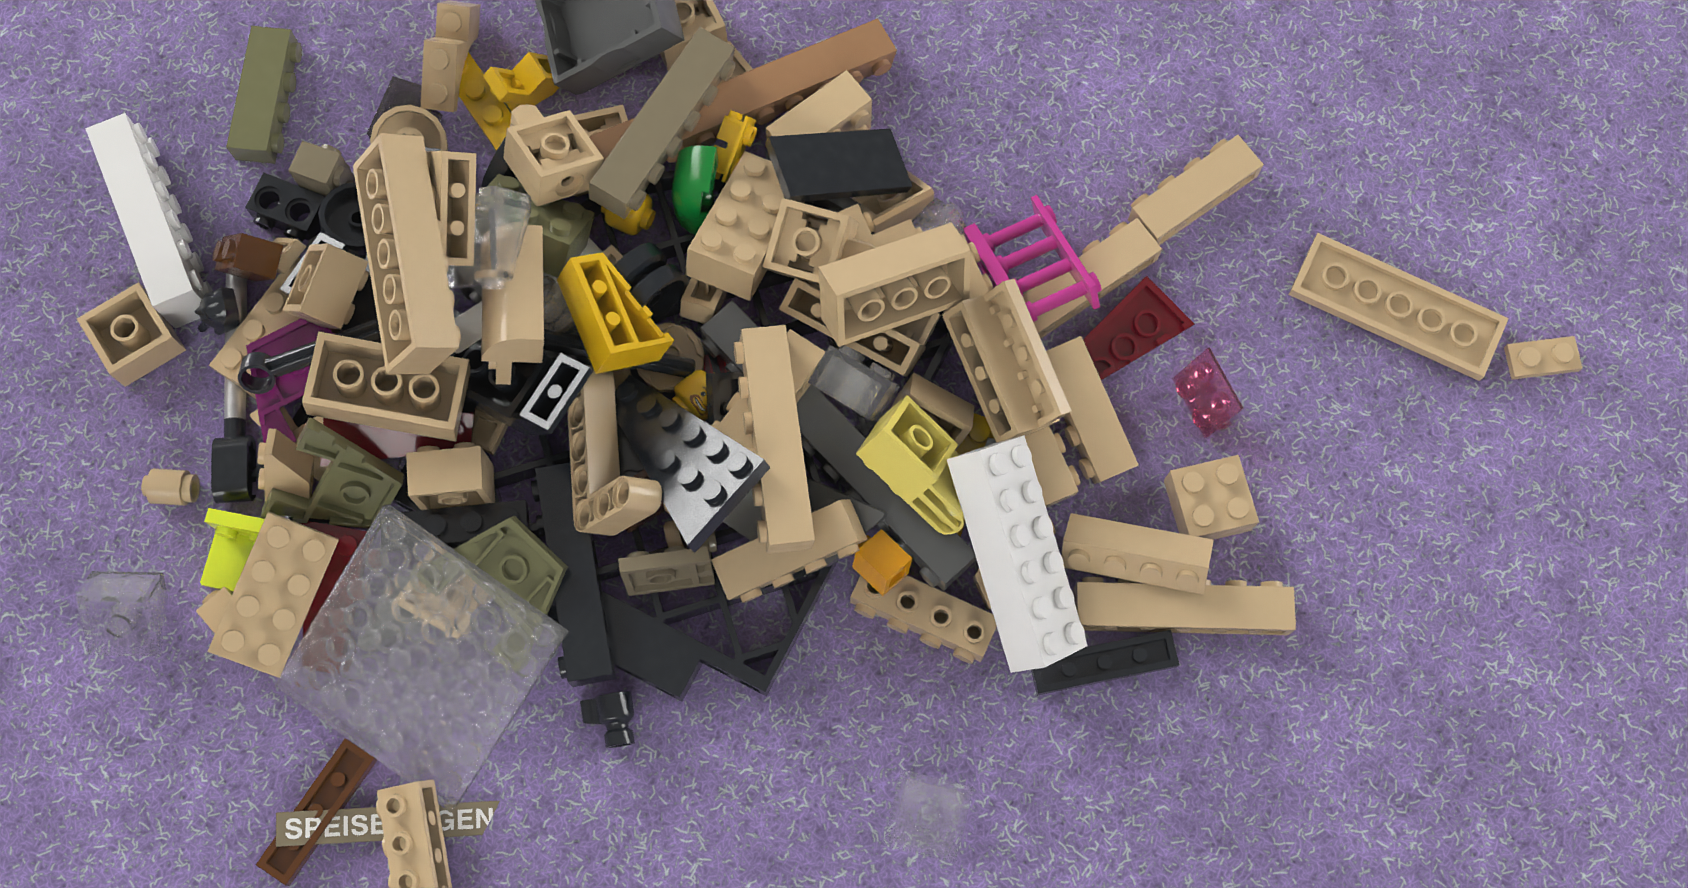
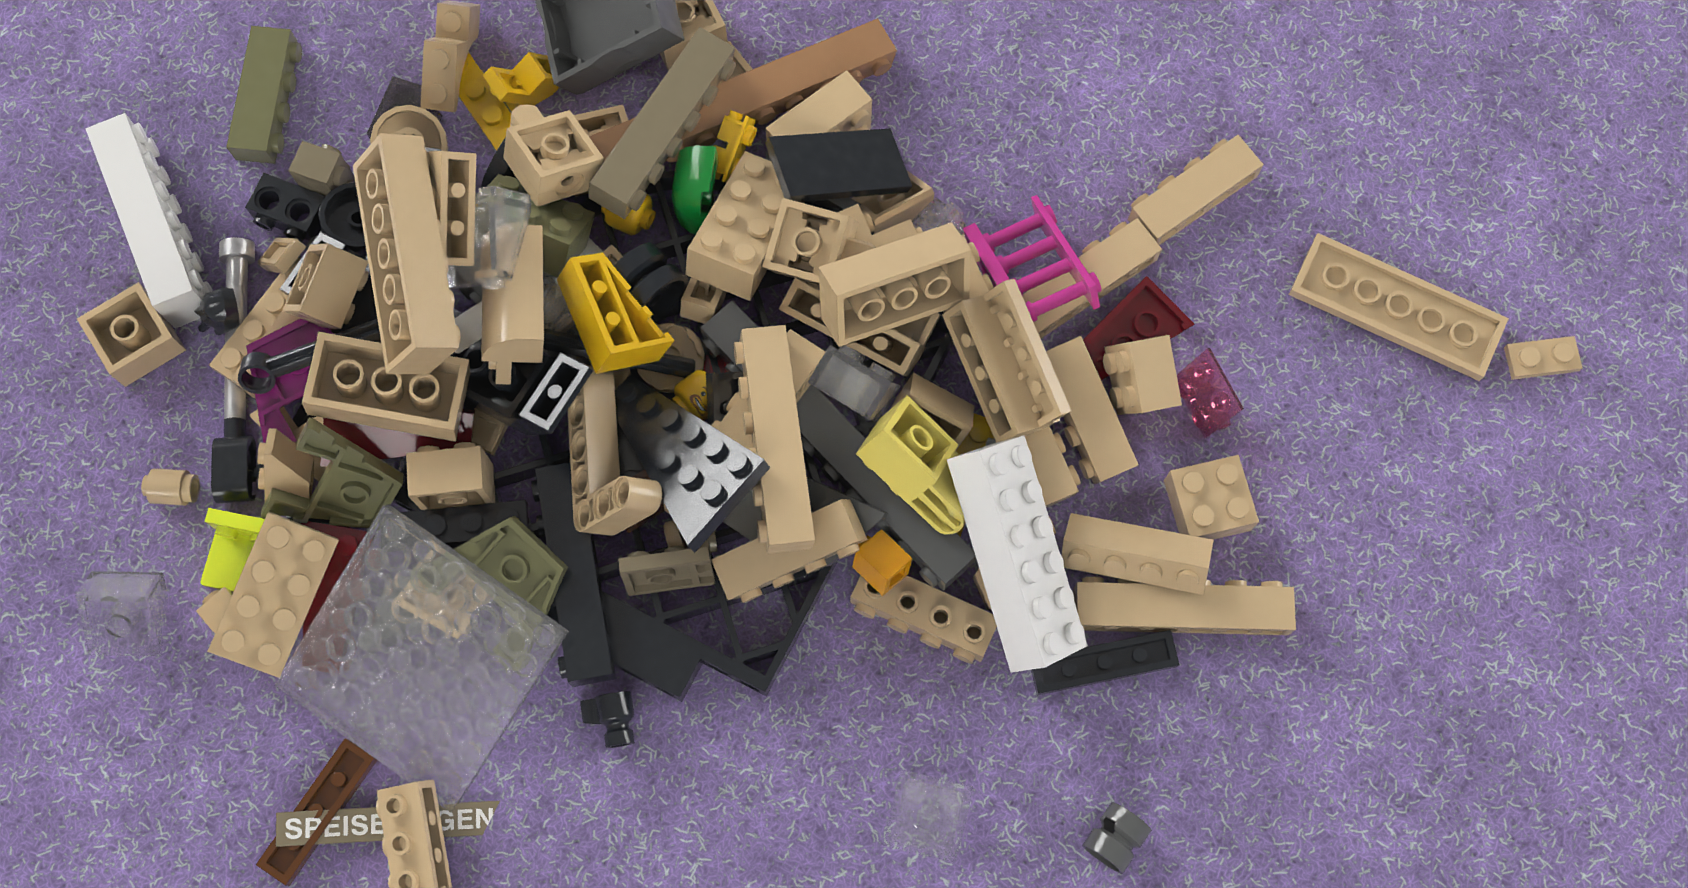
(247, 257): reddish brown brick -> none
(1117, 837): none -> dark grey wheel
(1142, 376): none -> tan brick

